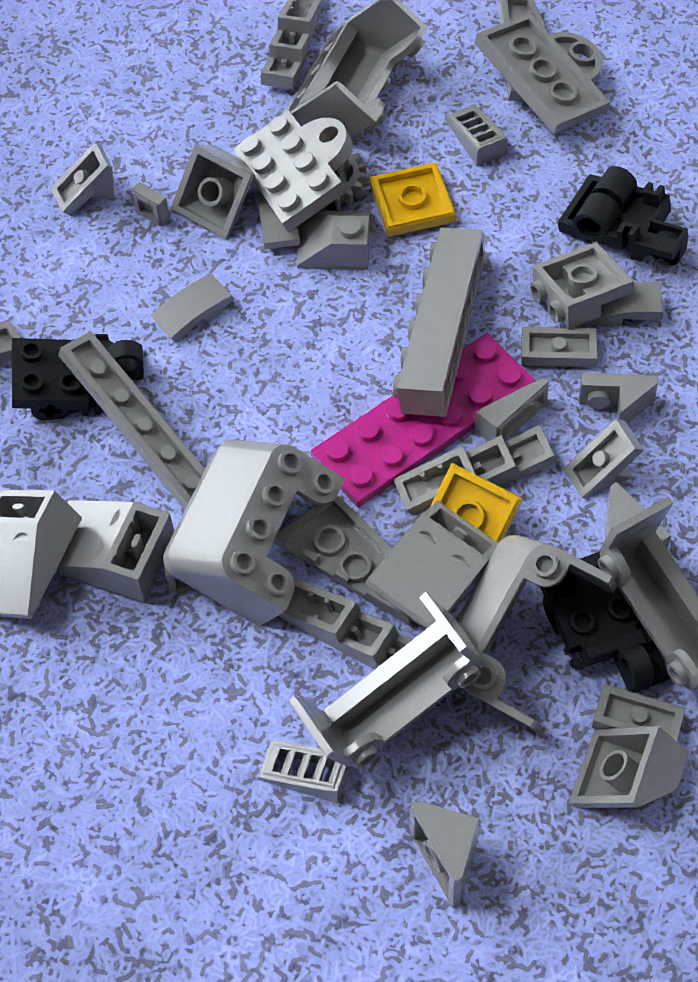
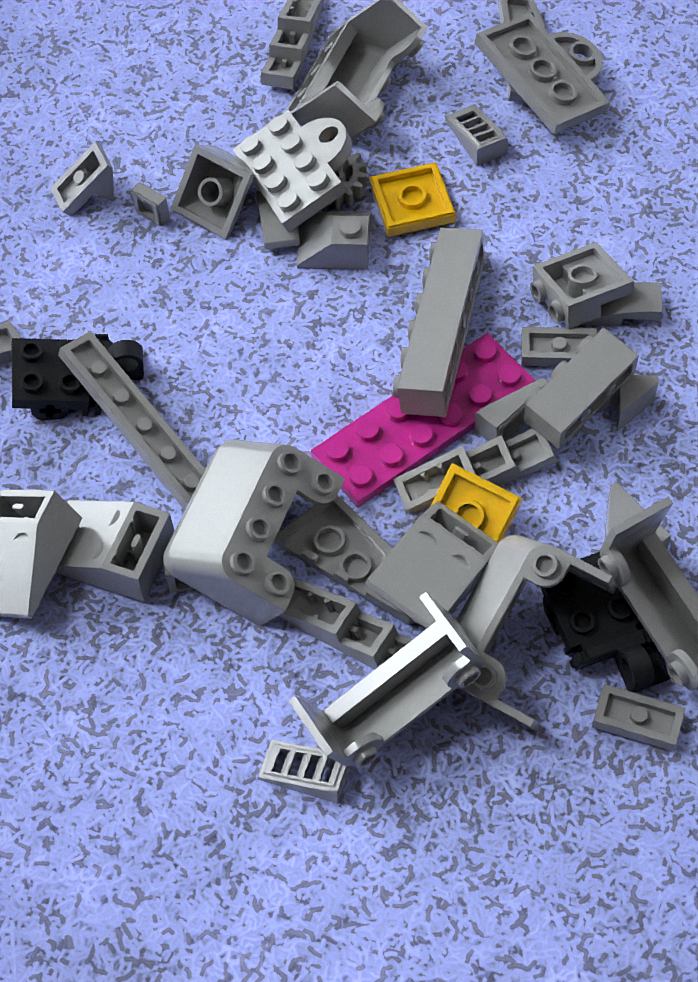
(190, 305): light grey slope -> none
(447, 844): light grey slope -> none
(579, 387): none -> light grey brick
(604, 460): light grey slope -> none
(620, 212): black plate -> none
(628, 768): light grey slope -> none

